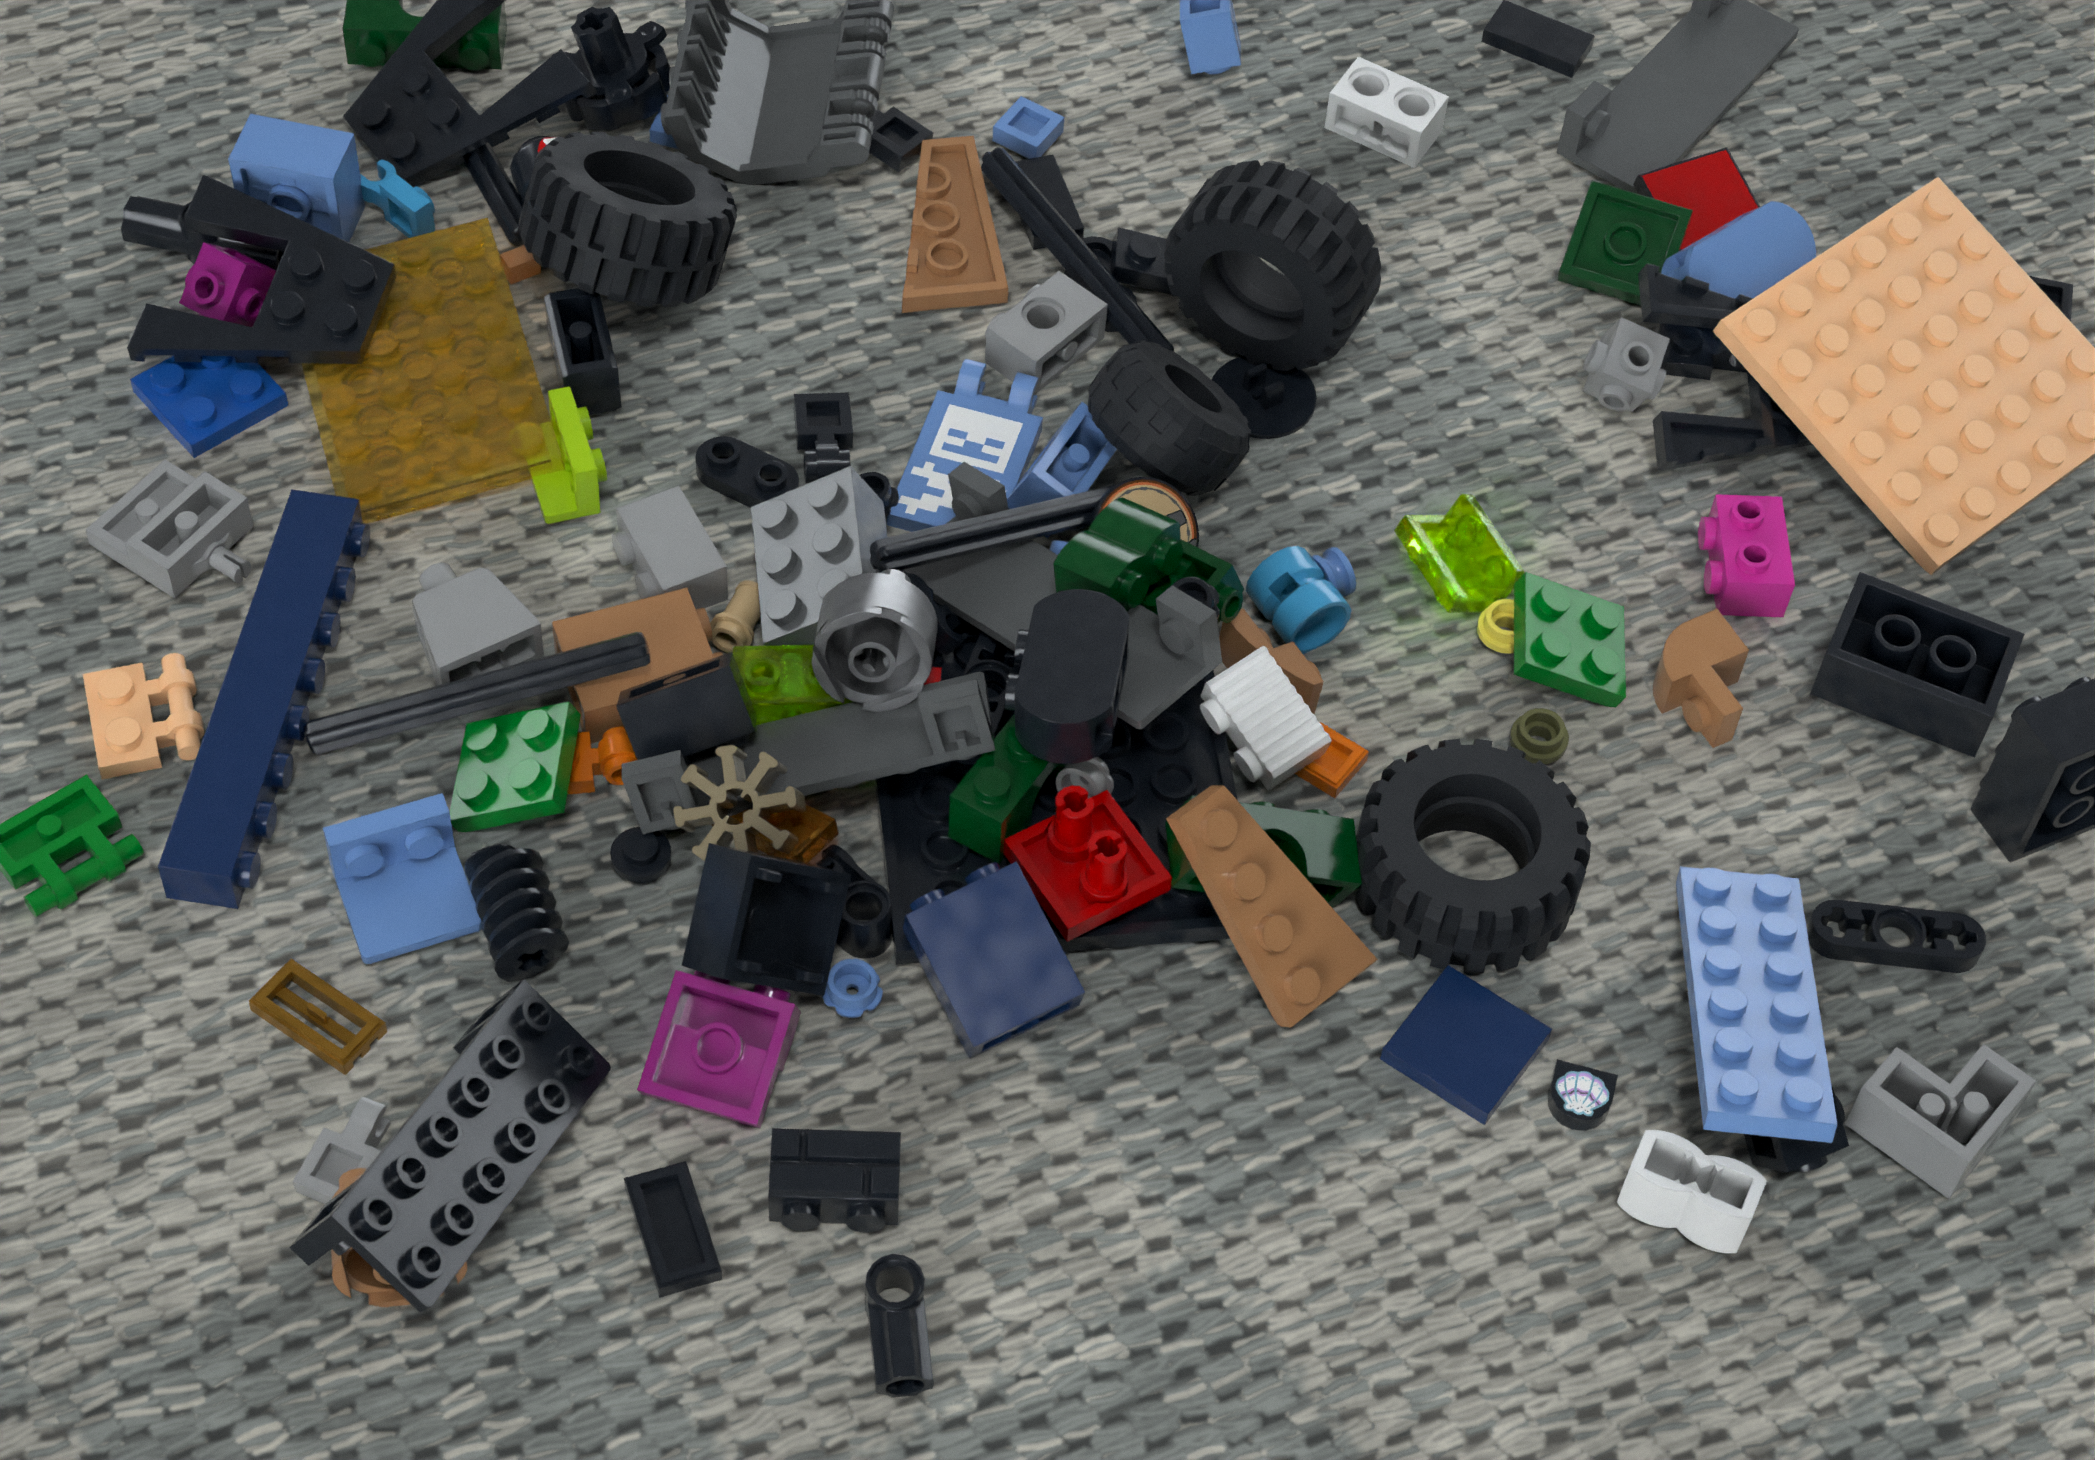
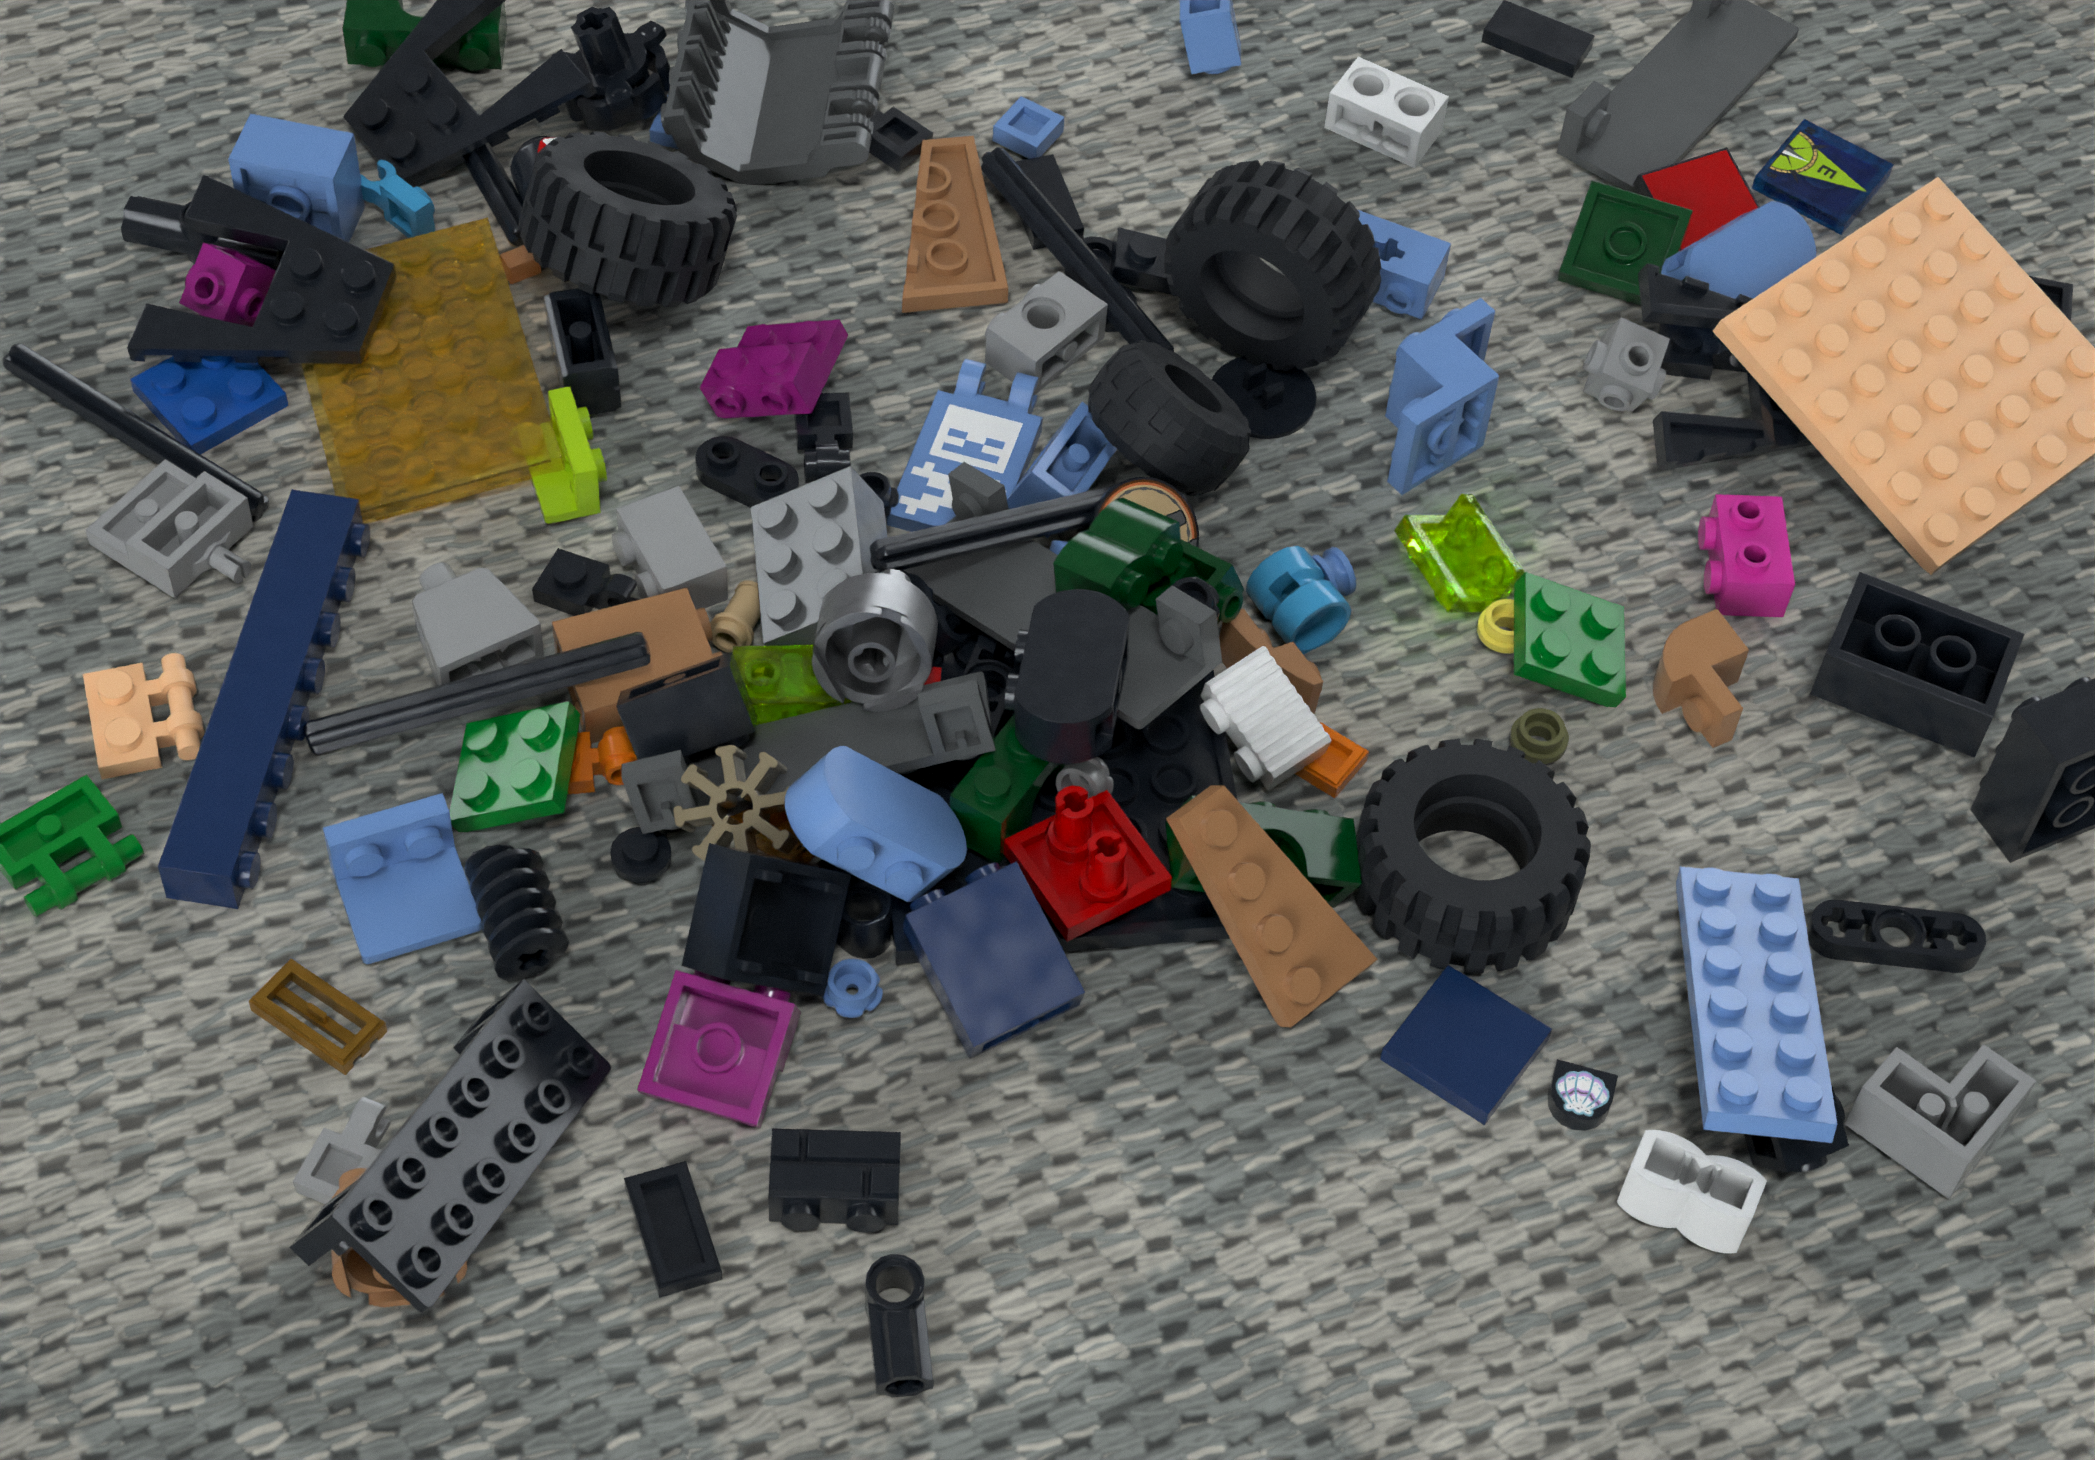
(121, 422): none -> black axle
(580, 584): none -> black plate
(774, 369): none -> magenta plate
(875, 824): none -> medium blue brick
(1410, 266): none -> medium blue brick
(1441, 395): none -> medium blue bracket
(1822, 176): none -> clear blue tile

